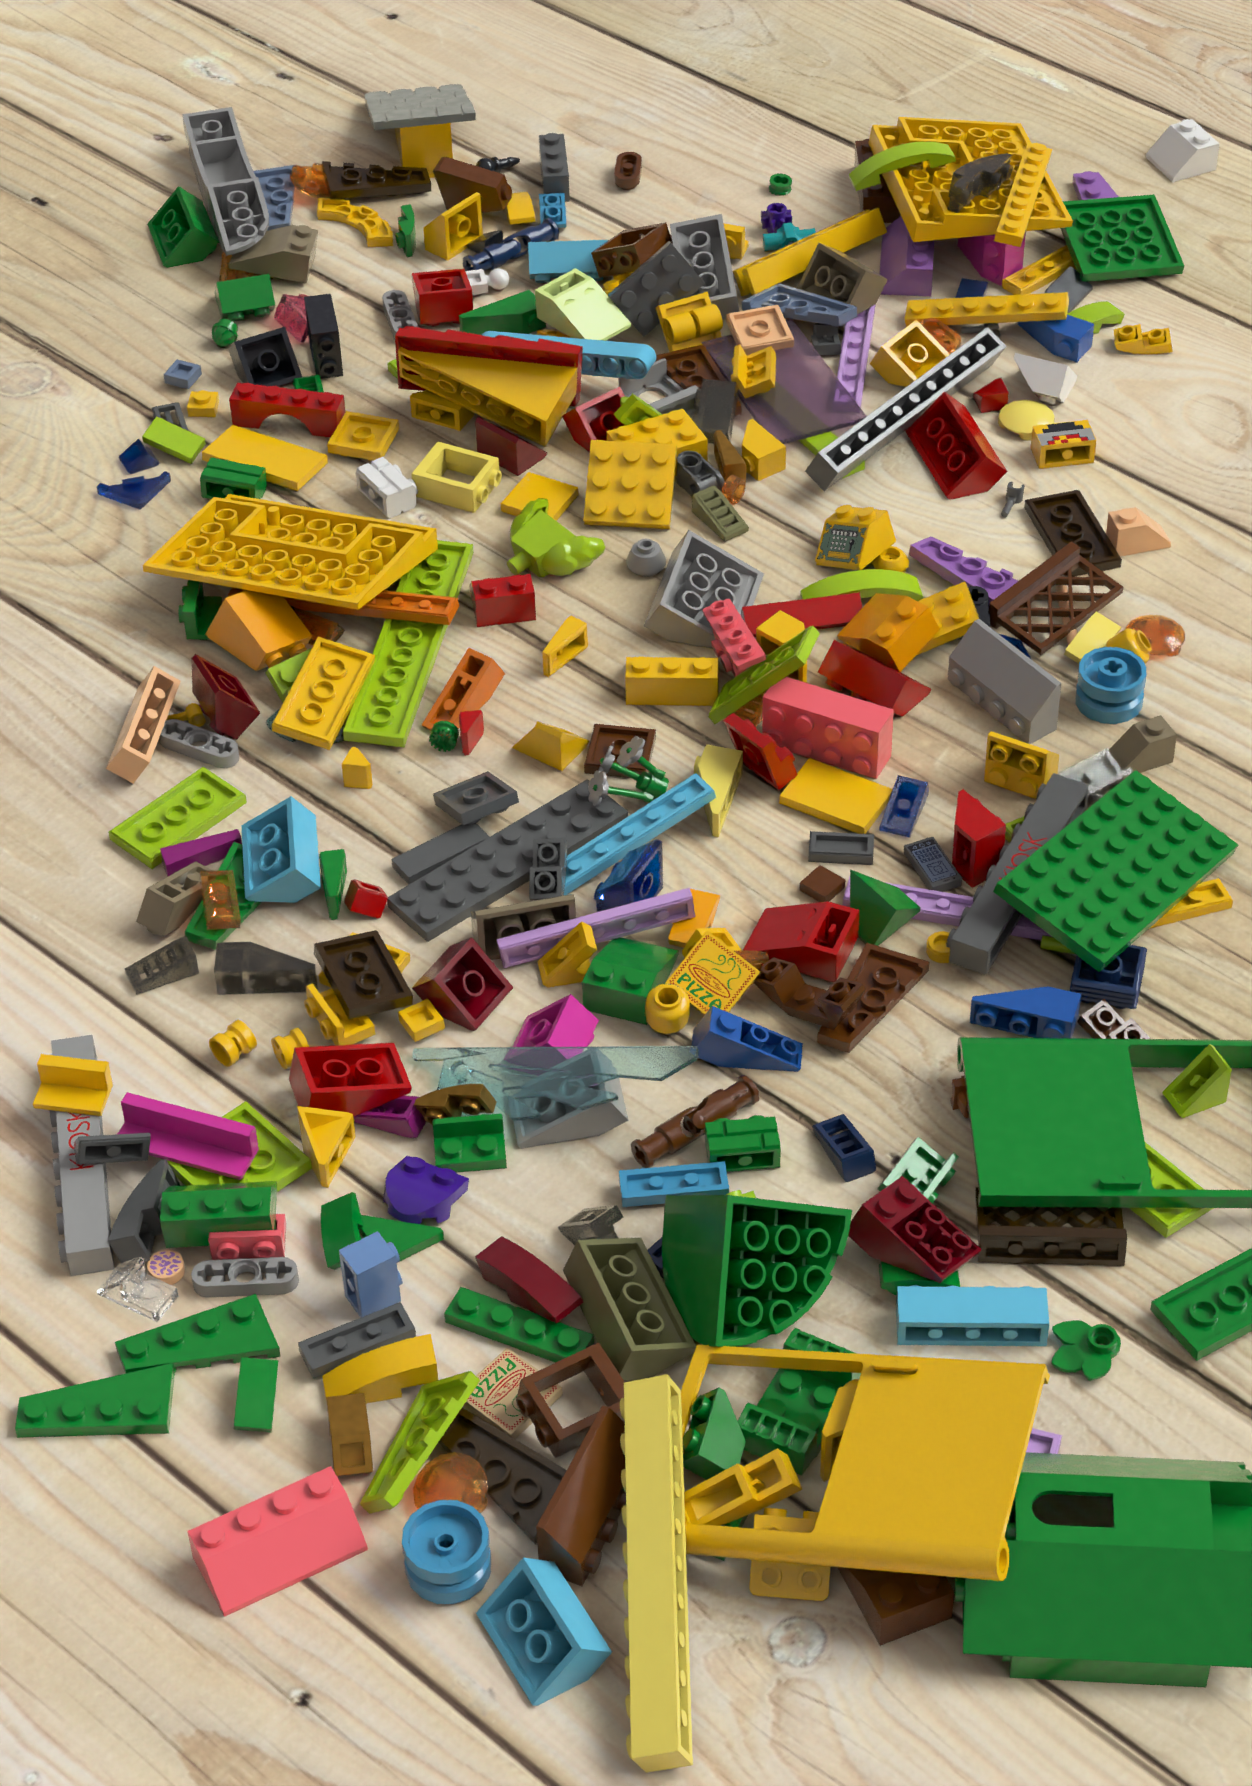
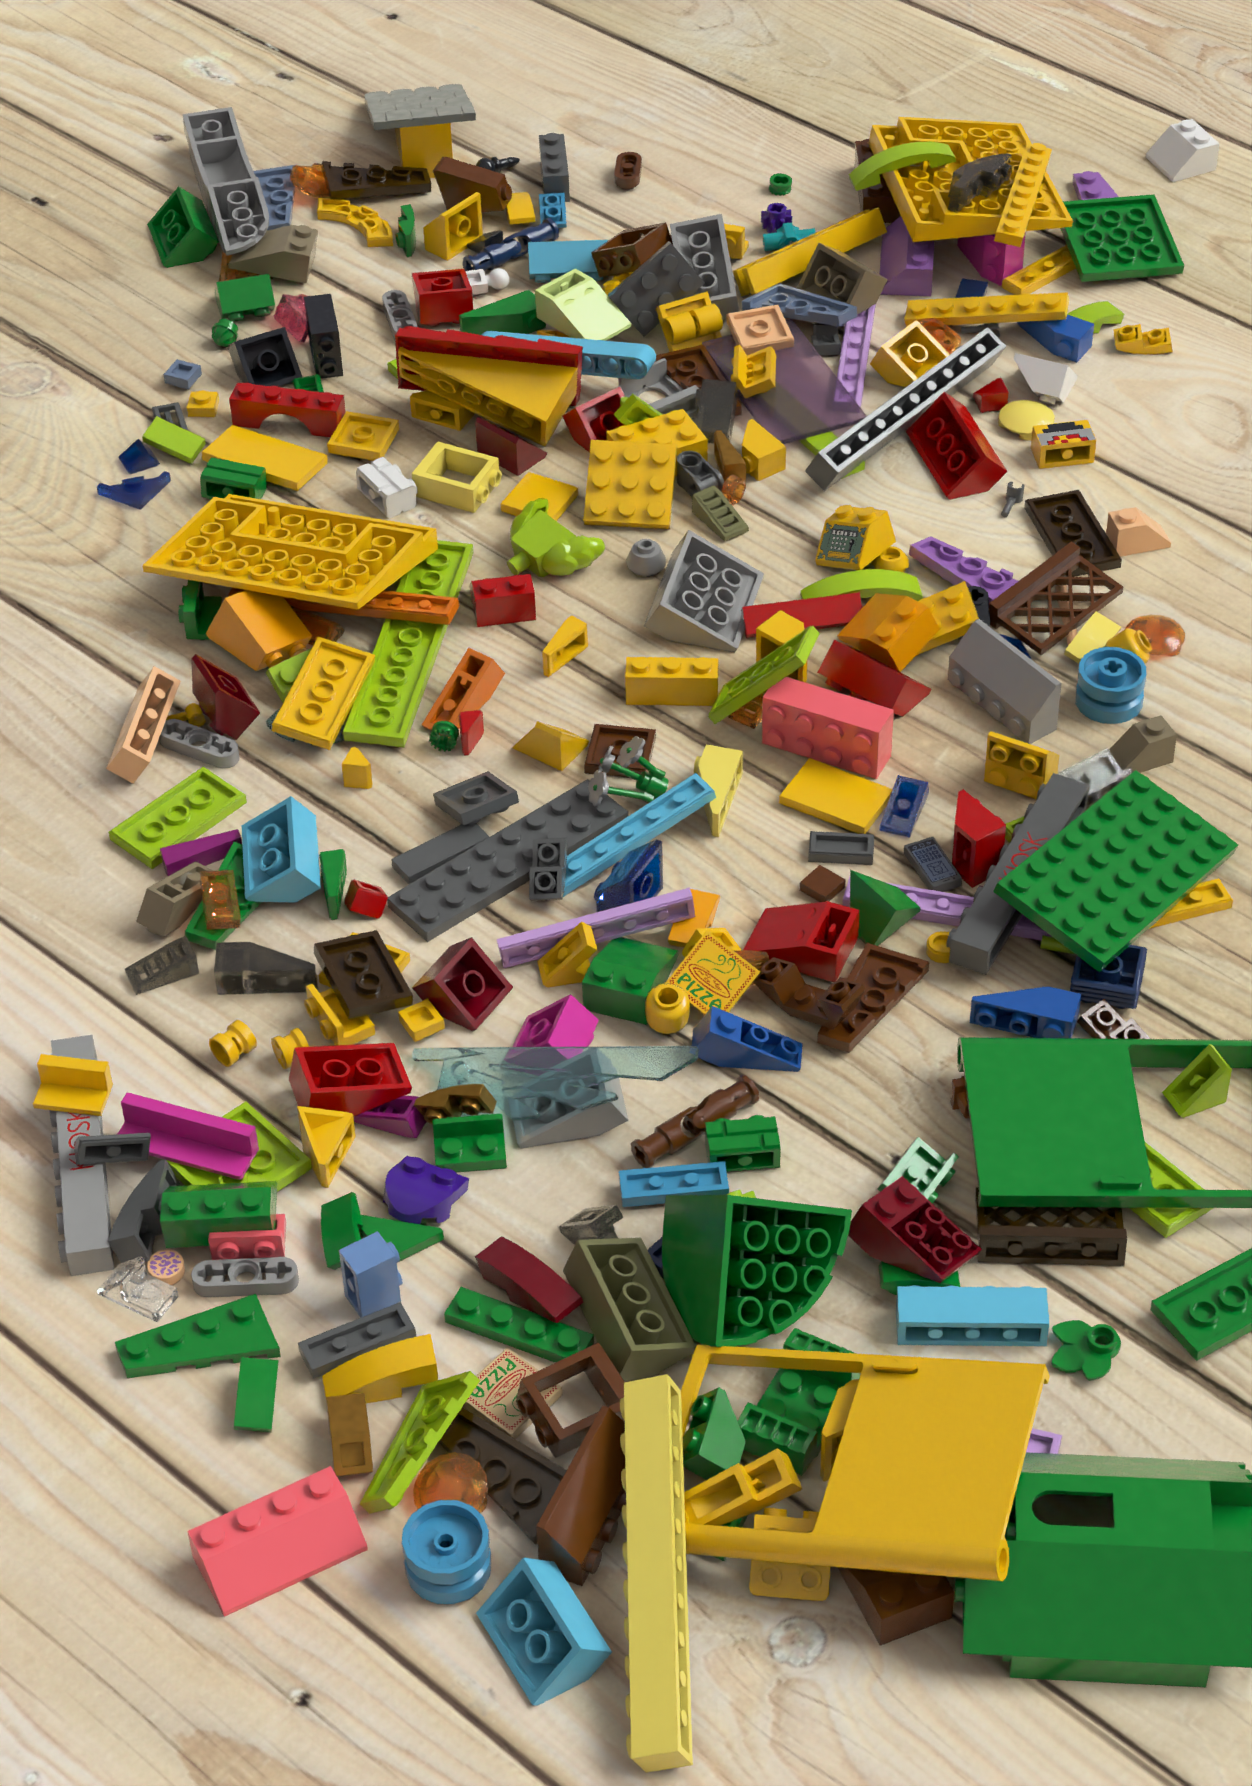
(108, 1406): green wing -> none
(517, 918): dark tan slope -> none
(733, 638): coral bracket -> none
(761, 752): red plate -> none
(846, 1150): dark blue slope -> none
(1071, 282): slope -> none

